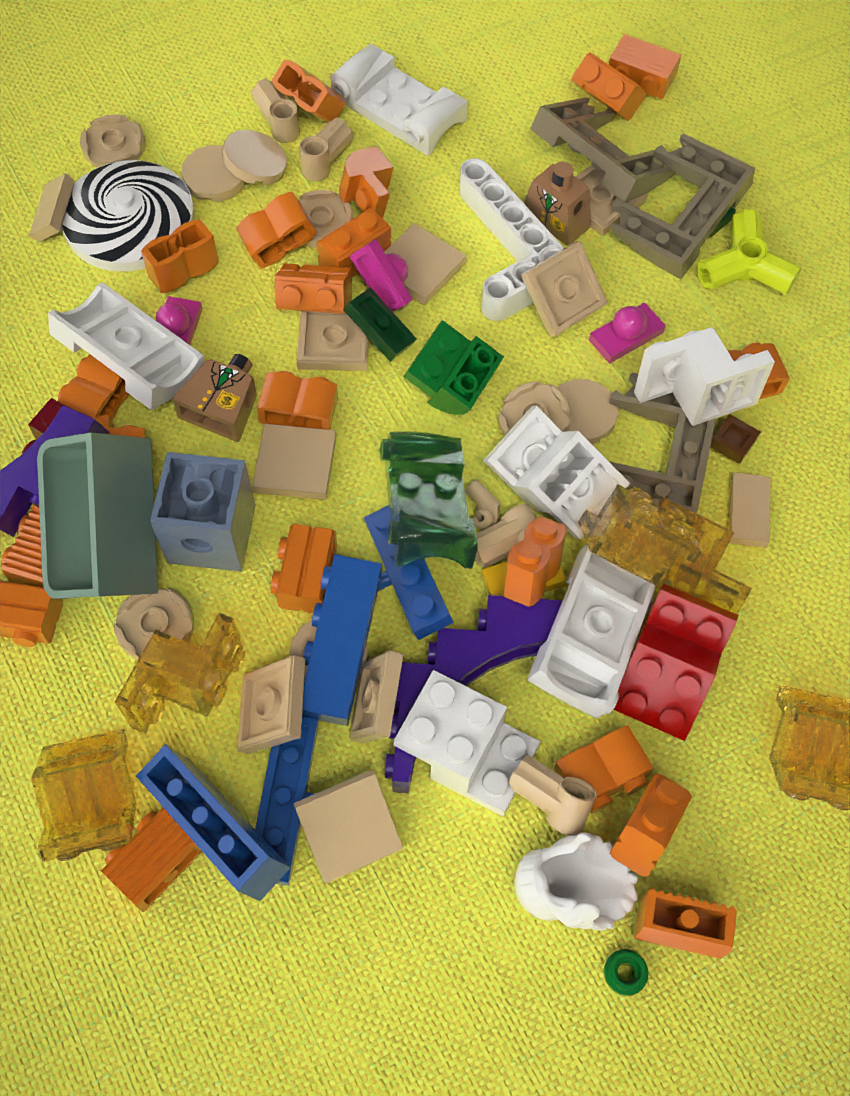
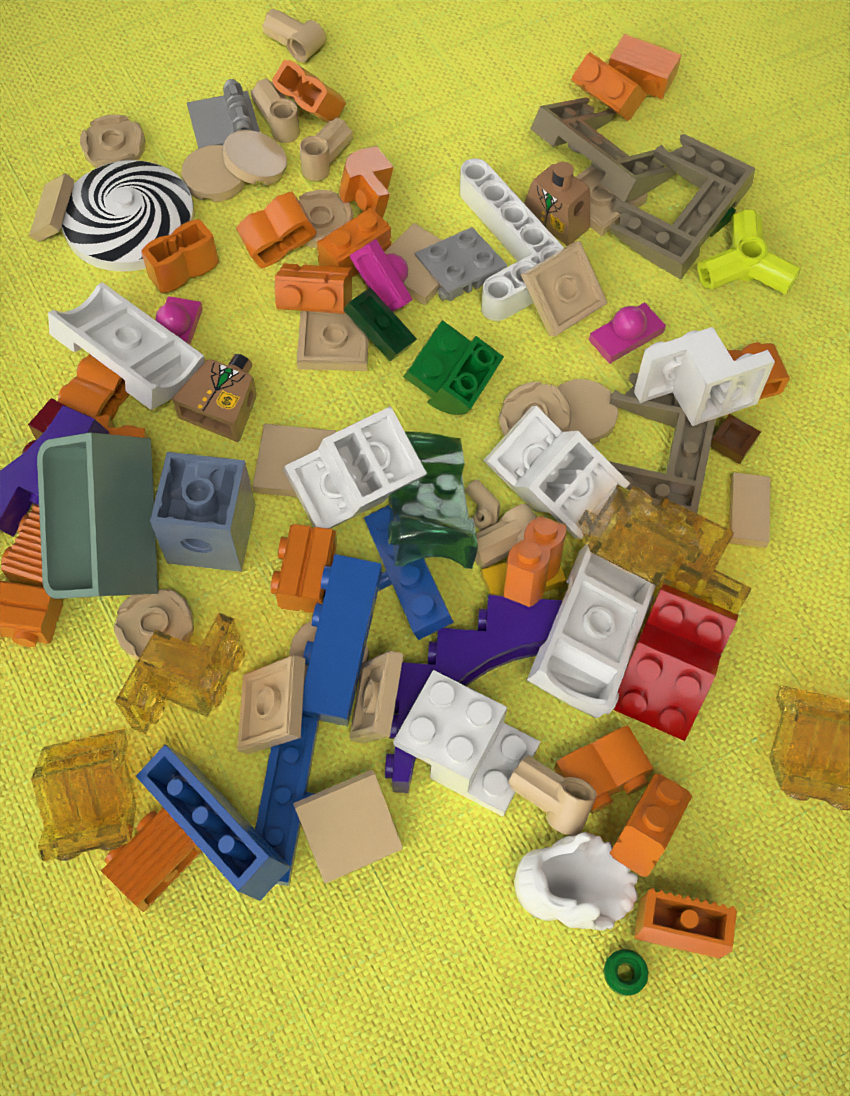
(222, 115): none -> light grey hinge
(297, 401): orange brick -> none
(300, 38): none -> tan piece
(354, 470): none -> white bracket
(397, 100): white piece -> none
(460, 263): none -> light grey hinge

